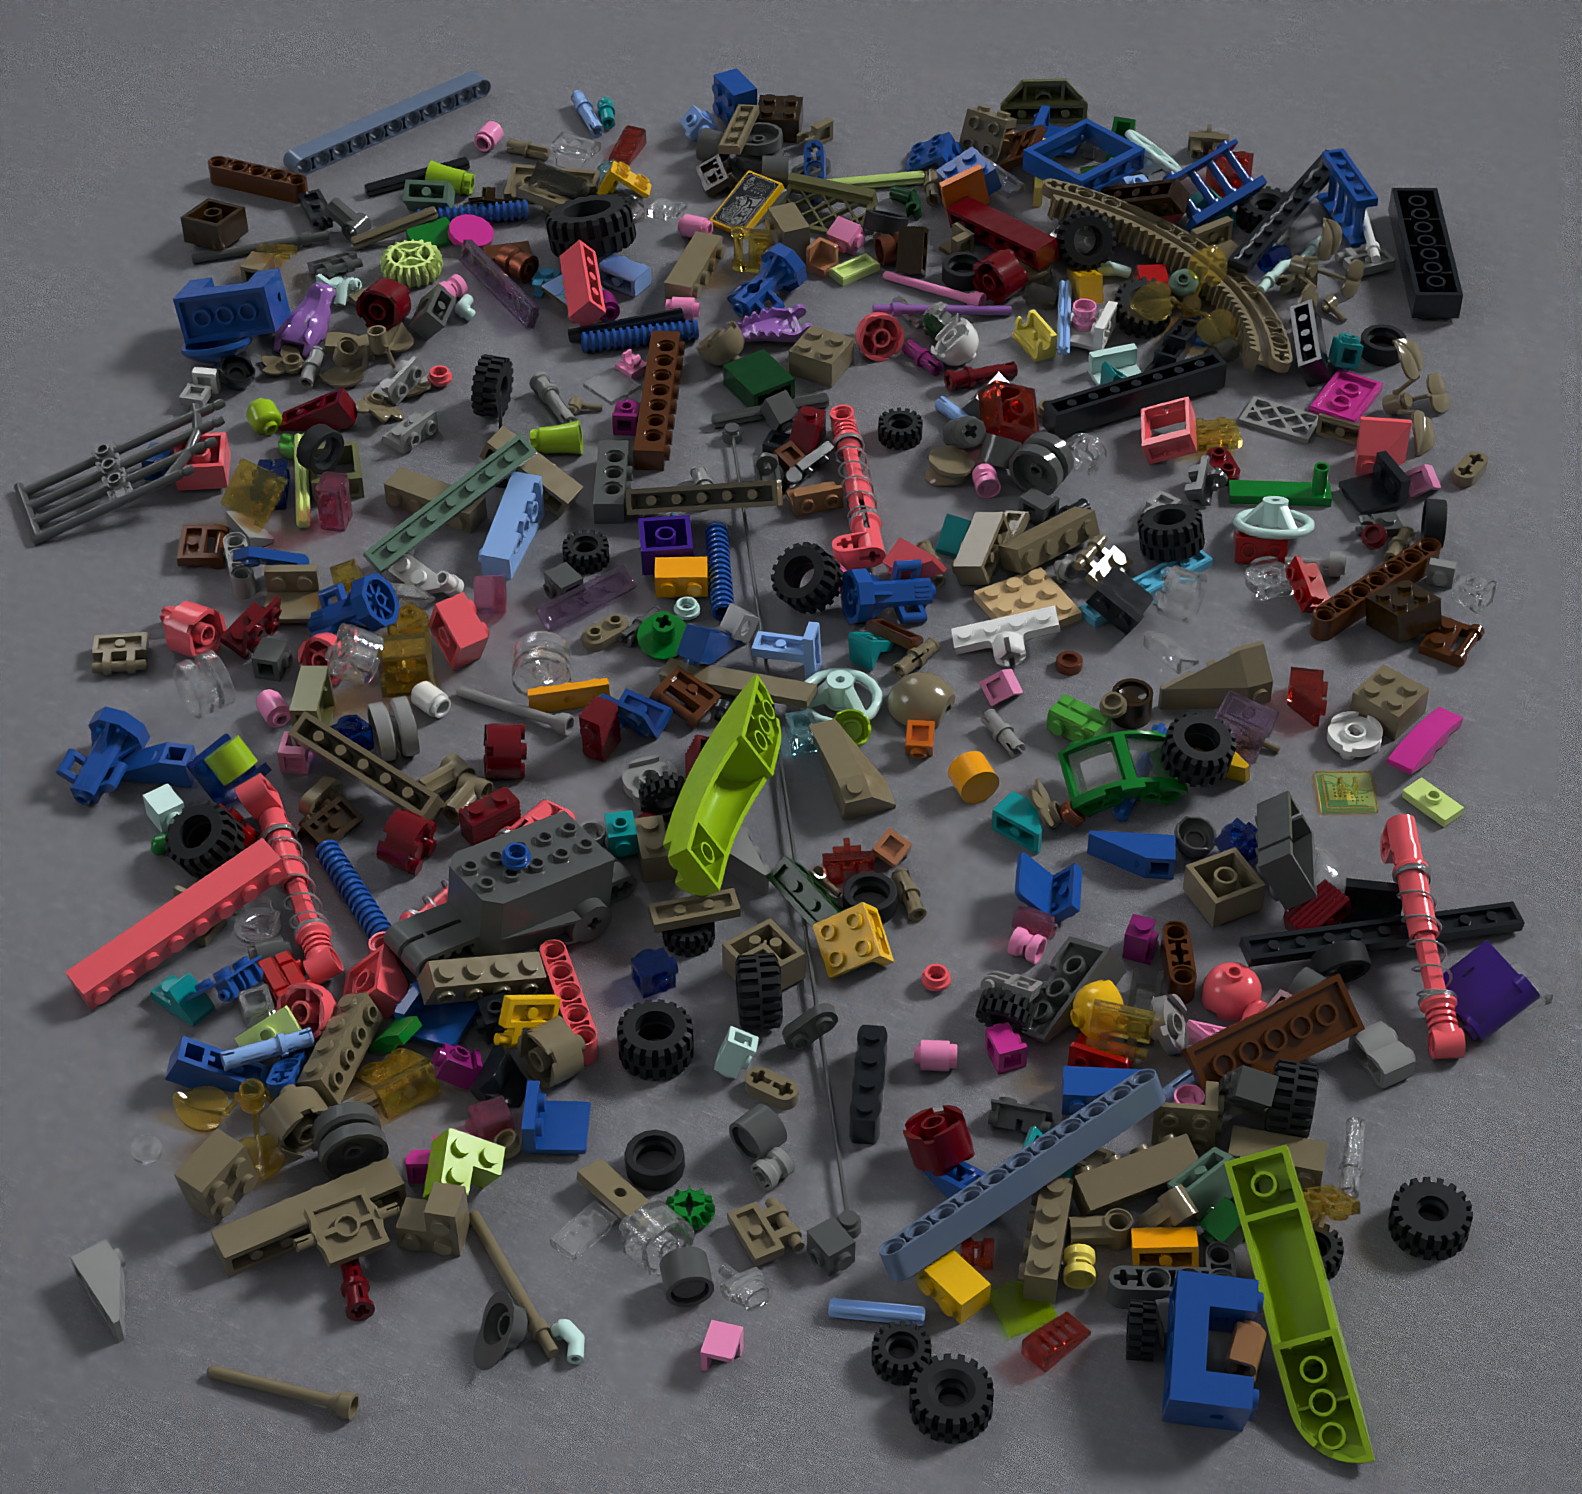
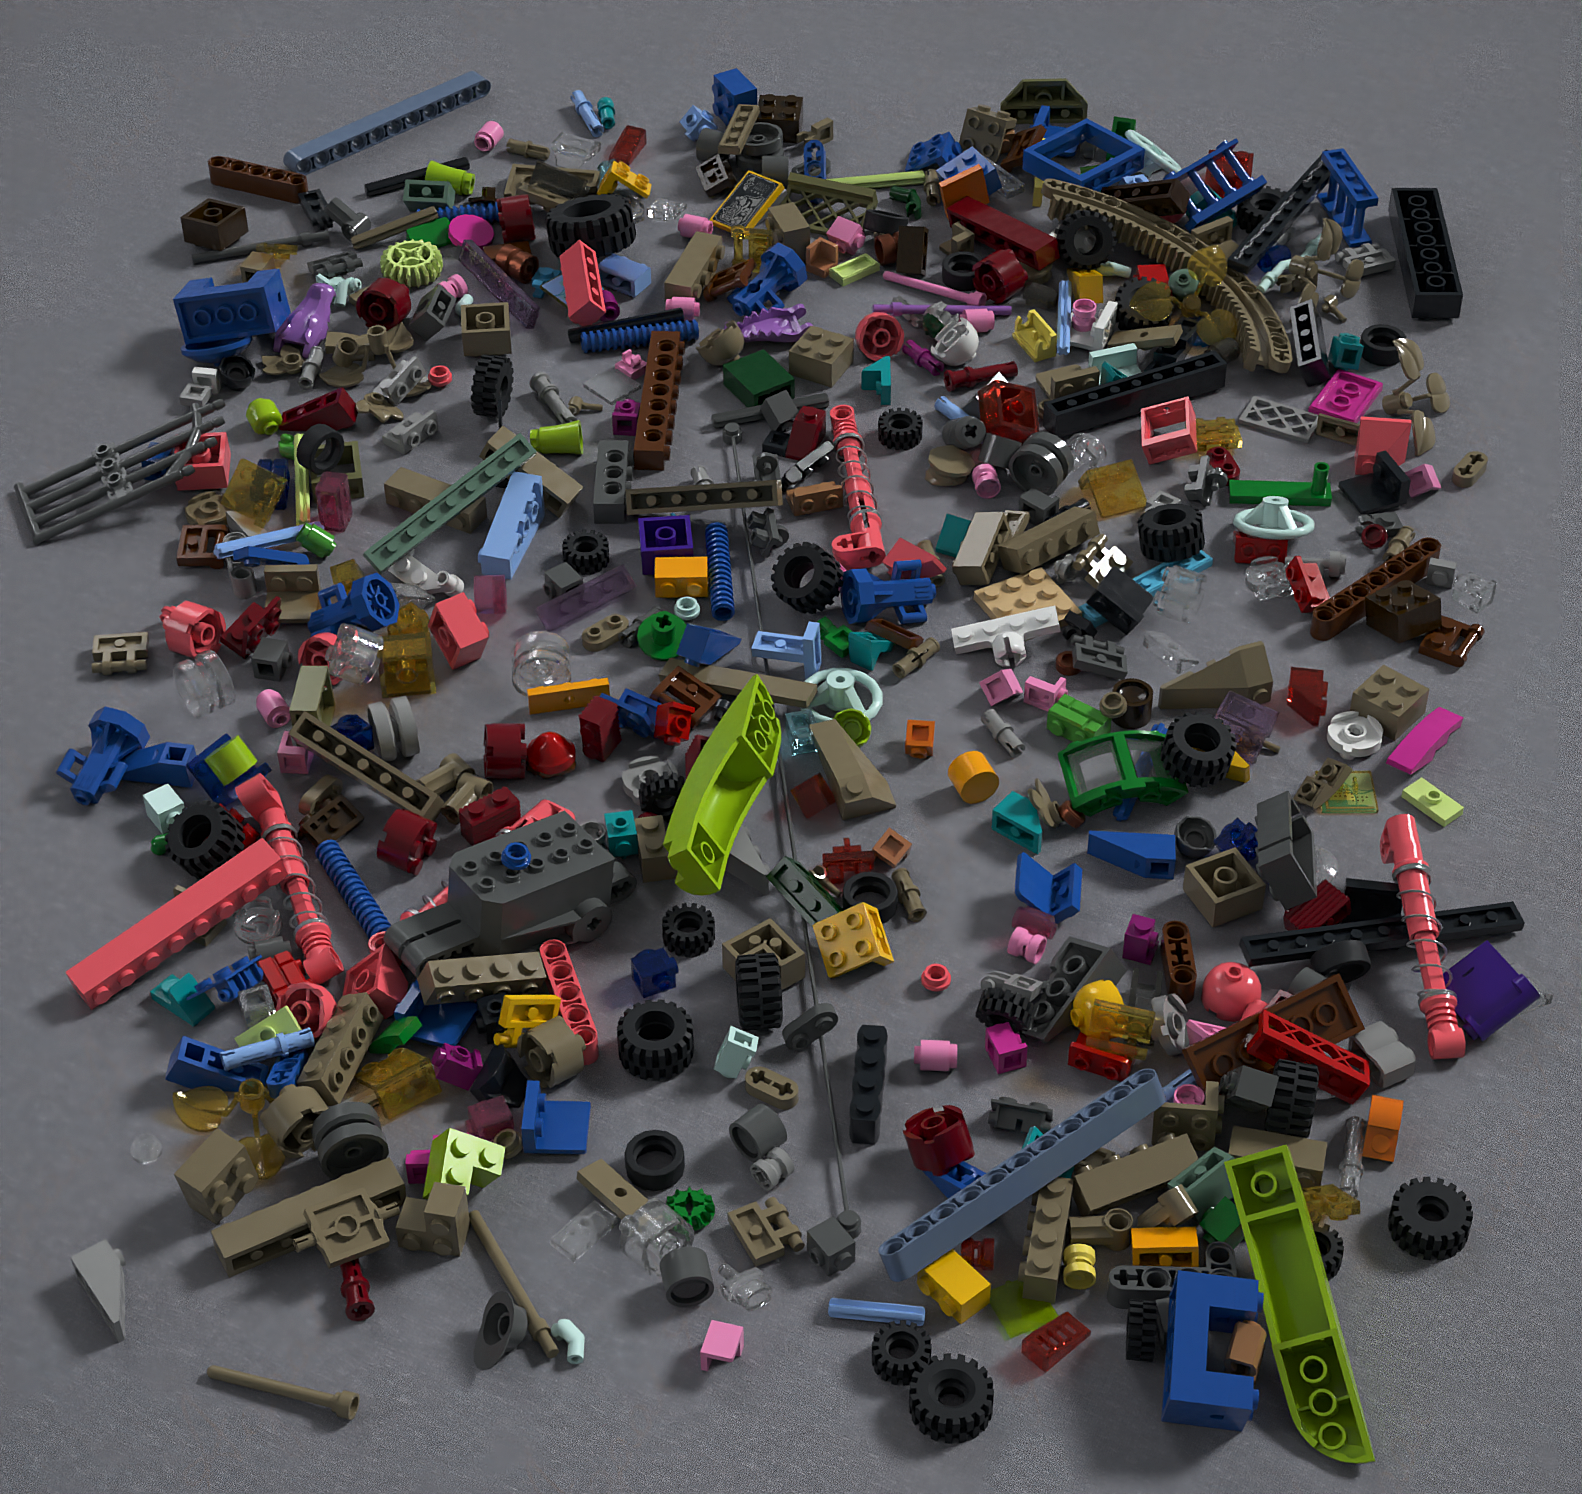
(206, 509): none -> dark tan tile
(263, 540): none -> light blue axle
(316, 540): none -> bright green brick
(430, 699): white brick -> none
(486, 329): none -> dark tan brick
(516, 218): none -> dark red brick
(550, 755): none -> red hair
(561, 723): light grey piece -> none
(673, 723): none -> red brick
(694, 910): dark tan plate -> none
(729, 279): none -> reddish brown plate
(739, 622): light grey bracket -> none
(766, 531): none -> dark grey hips
(788, 455): reddish brown plate -> none
(813, 795): none -> clear red panel
(834, 637): none -> green plate
(878, 378): none -> teal slope
(920, 698): dark tan cylinder -> none
(980, 319): none -> bright pink brick
(1043, 694): none -> bright pink bracket
(1067, 380): none -> dark tan bracket
(1078, 625): none -> black tile
(1086, 1084): blue slope -> none
(1099, 657): none -> dark grey plate
(1114, 488): none -> clear yellow bracket
(1148, 337): none -> dark tan tile
(1204, 140): dark tan hips -> none
(1328, 780): none -> dark tan slope
(1335, 1073): none -> red fence
(1372, 247): white bar -> none
(1382, 1128): none -> orange brick
(1434, 520): black tyre -> none

